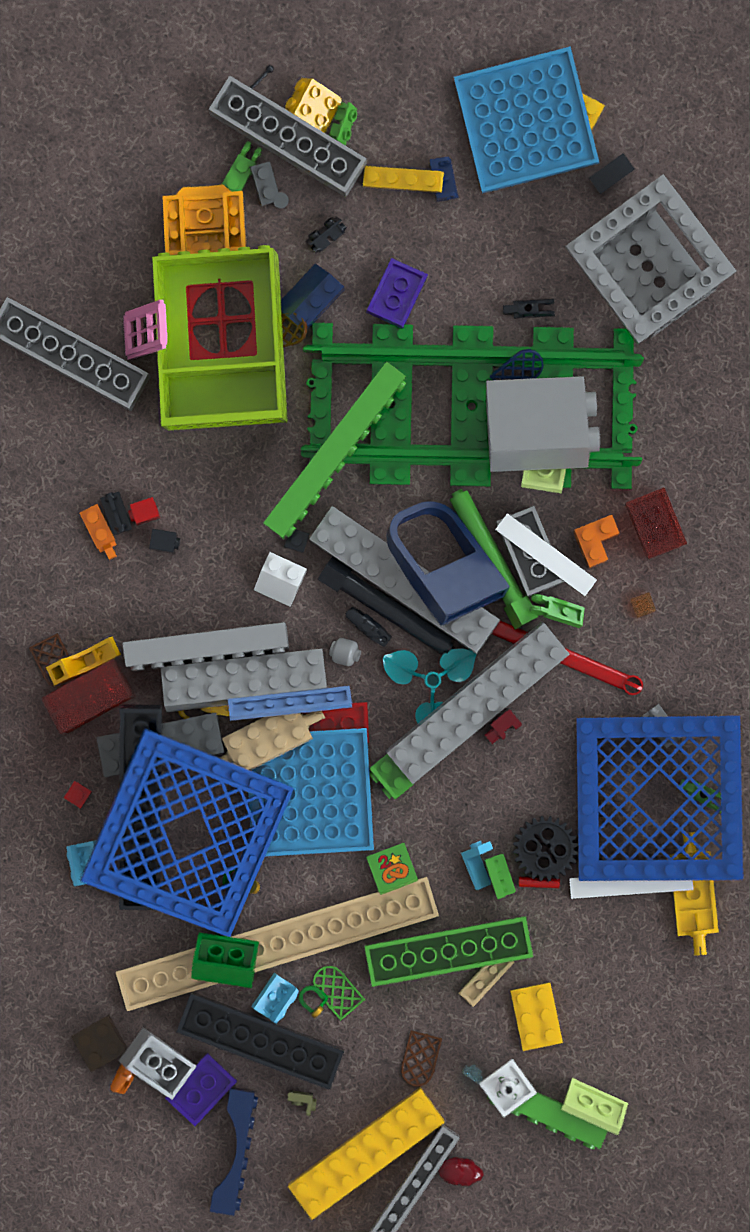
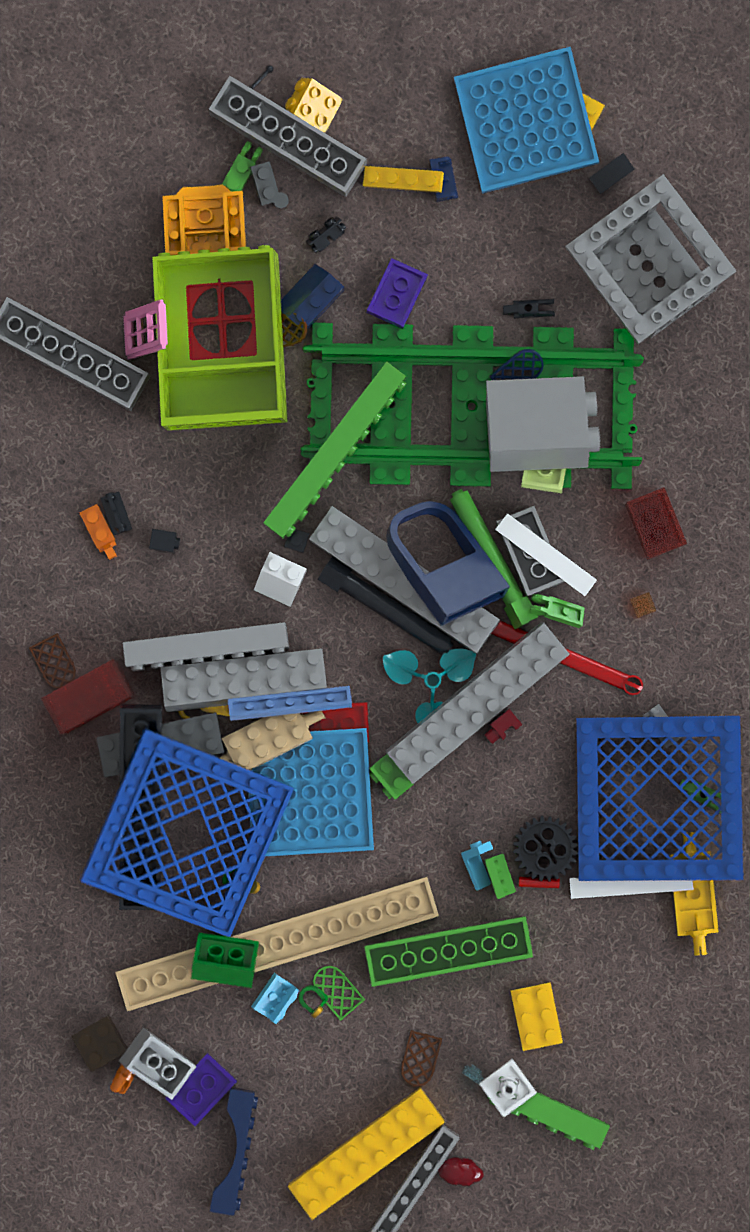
(77, 794): red plate -> none
(78, 858): medium azure bracket -> none
(83, 662): yellow arch -> none
(143, 511): red brick -> none
(260, 1040): black brick -> none
(299, 1098): olive bracket -> none
(344, 652): light grey head -> none
(346, 115): bright green hinge -> none
(368, 626): black hinge -> none
(392, 868): bright green tile -> none
(483, 981): tan tile -> none
(590, 538): orange brick -> none
(594, 1106): yellowish green plate -> none

